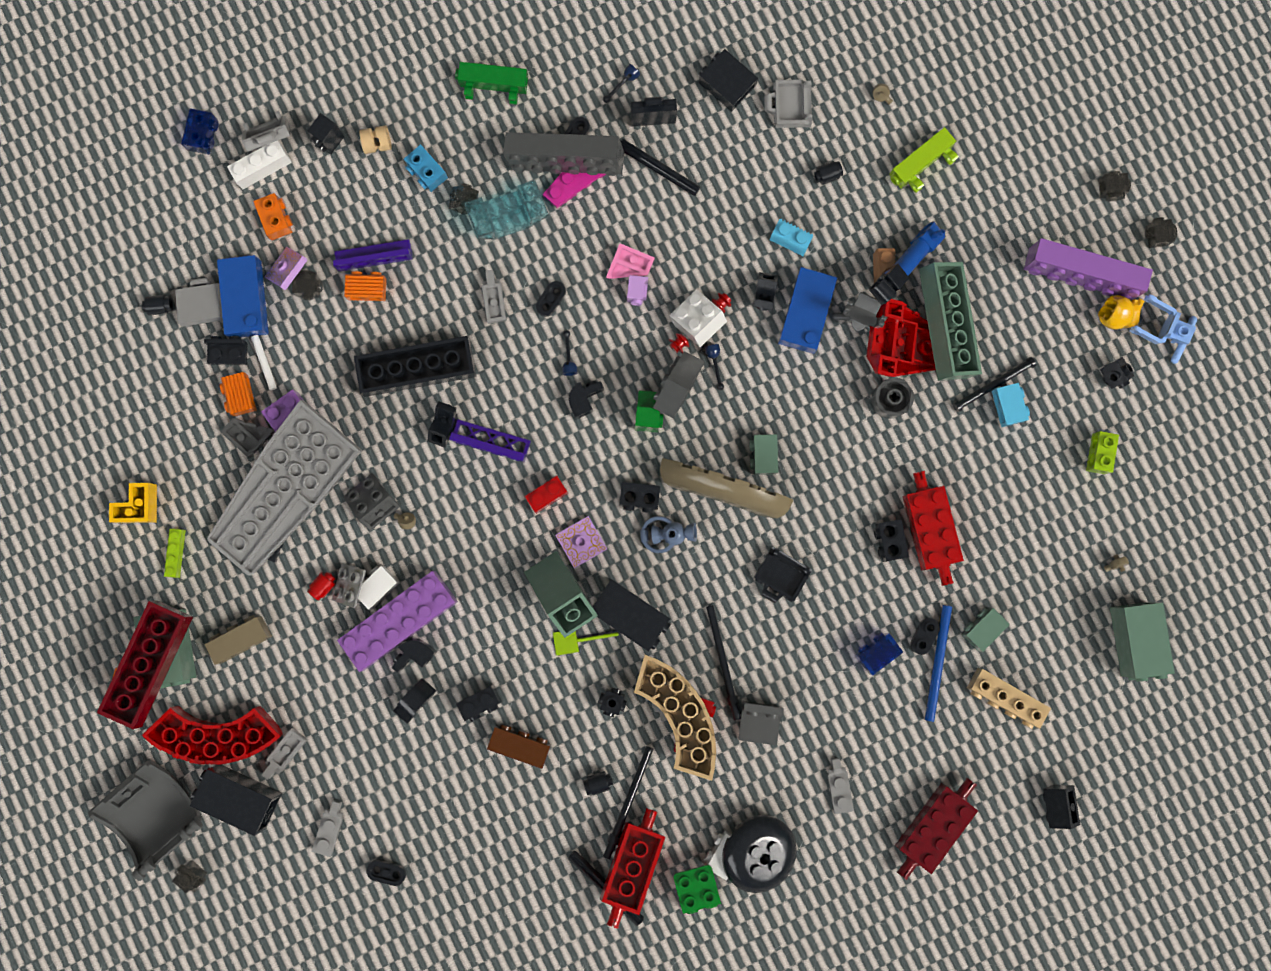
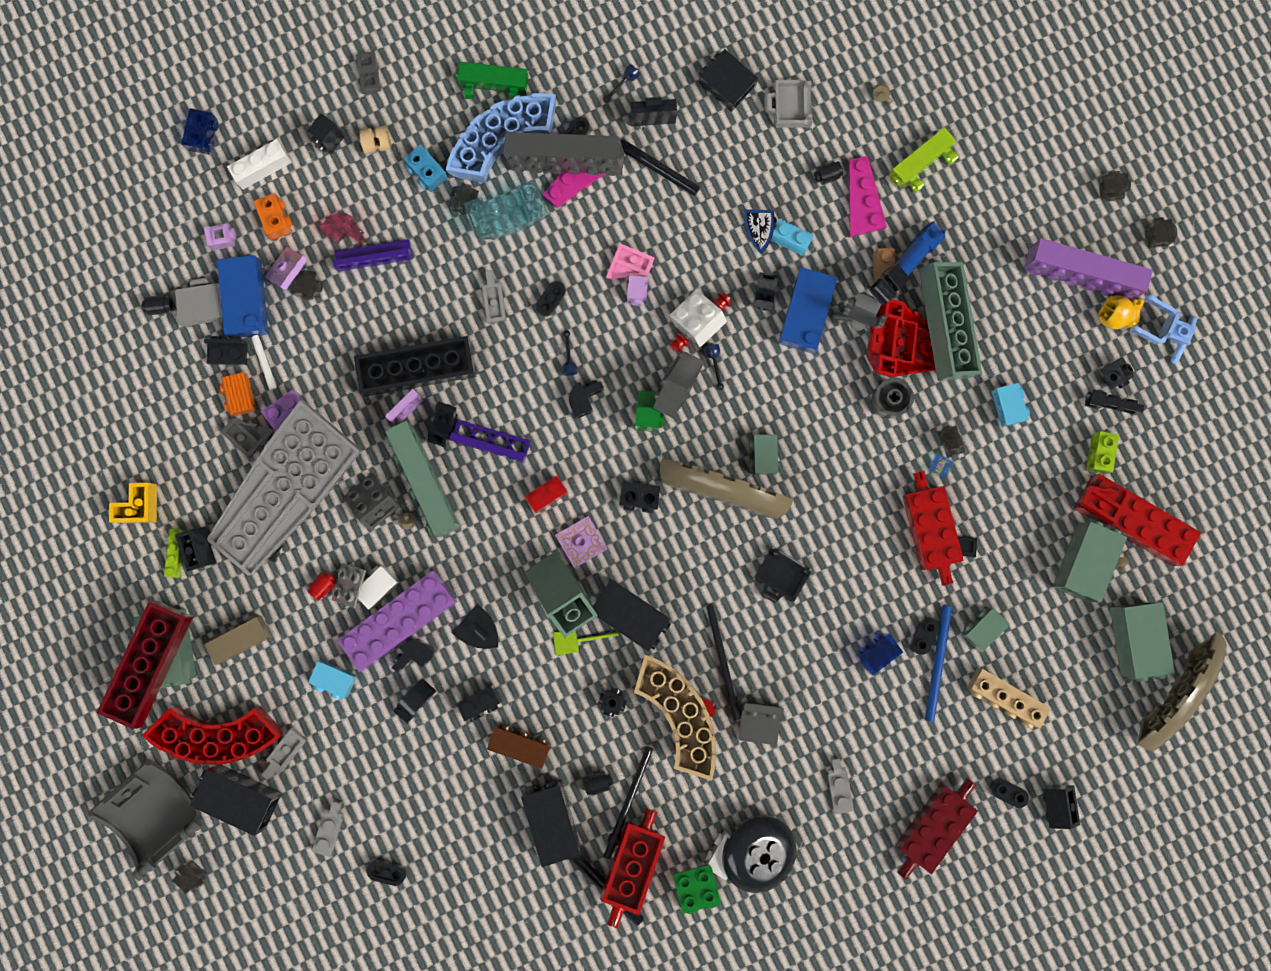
(195, 549): none -> black brick
(220, 236): none -> lavender window
(265, 133): light grey piece -> none
(332, 679): none -> medium azure brick
(340, 225): none -> clear pink brick
(365, 287): orange brick -> none
(368, 72): none -> dark grey slope
(404, 407): none -> lavender plate
(423, 479): none -> sand green brick
(477, 629): none -> black shield
(485, 135): none -> light blue brick
(551, 822): none -> black brick
(659, 534): sand blue piece -> none
(760, 227): none -> shield
(864, 202): none -> dark pink wing
(897, 539): black brick -> none
(940, 466): none -> clear light blue tile
(951, 441): none -> clear smoke brick
(968, 546): none -> black tile
(1010, 793): none -> black plate
(1030, 362): black bar -> none
(1089, 561): none -> sand green brick
(1099, 399): none -> black plate
(1105, 502): none -> red wing
(1147, 525): none -> red brick
(1186, 694): none -> dark tan brick

